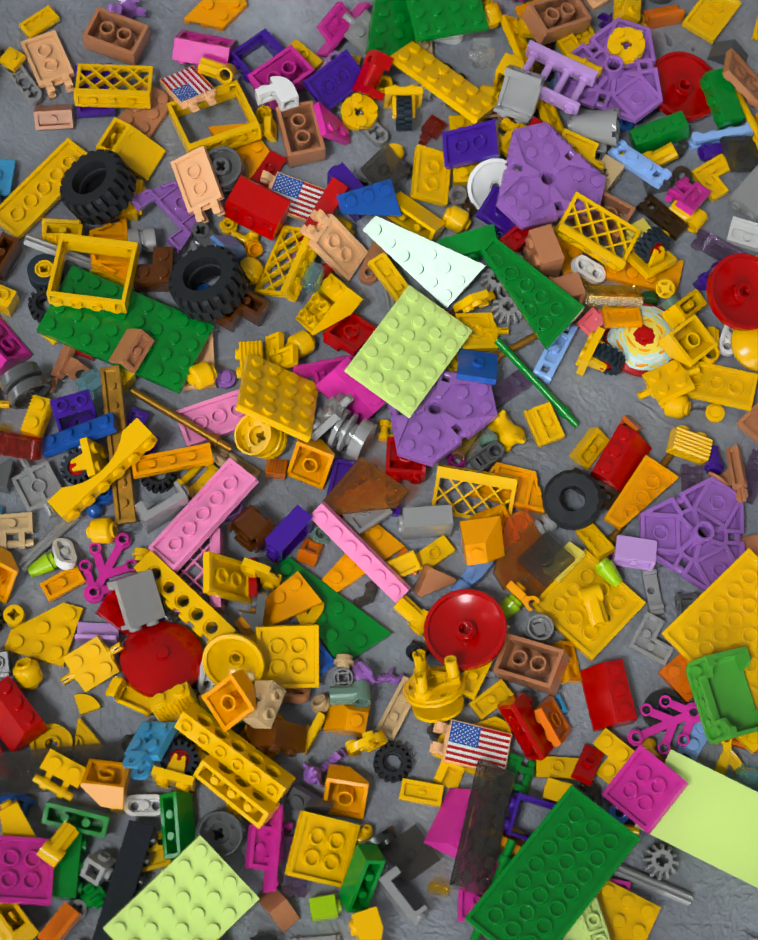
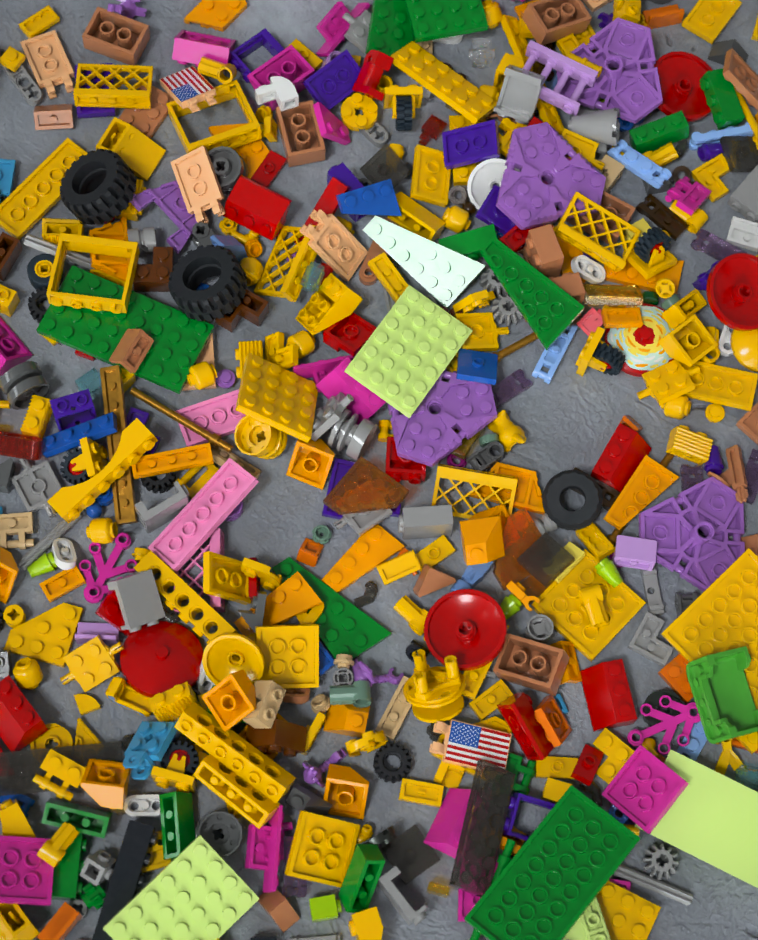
(66, 366): nougat piece -> none
(251, 528): reddish brown brick -> none
(276, 469): orange slope -> none
(288, 534): dark purple window -> none
(303, 194): tile -> none
(360, 552): bright pink plate -> none
(543, 424): yellow plate -> none
(563, 410): green bar -> none
(589, 447): yellow slope -> none
(631, 36): yellow plate -> none

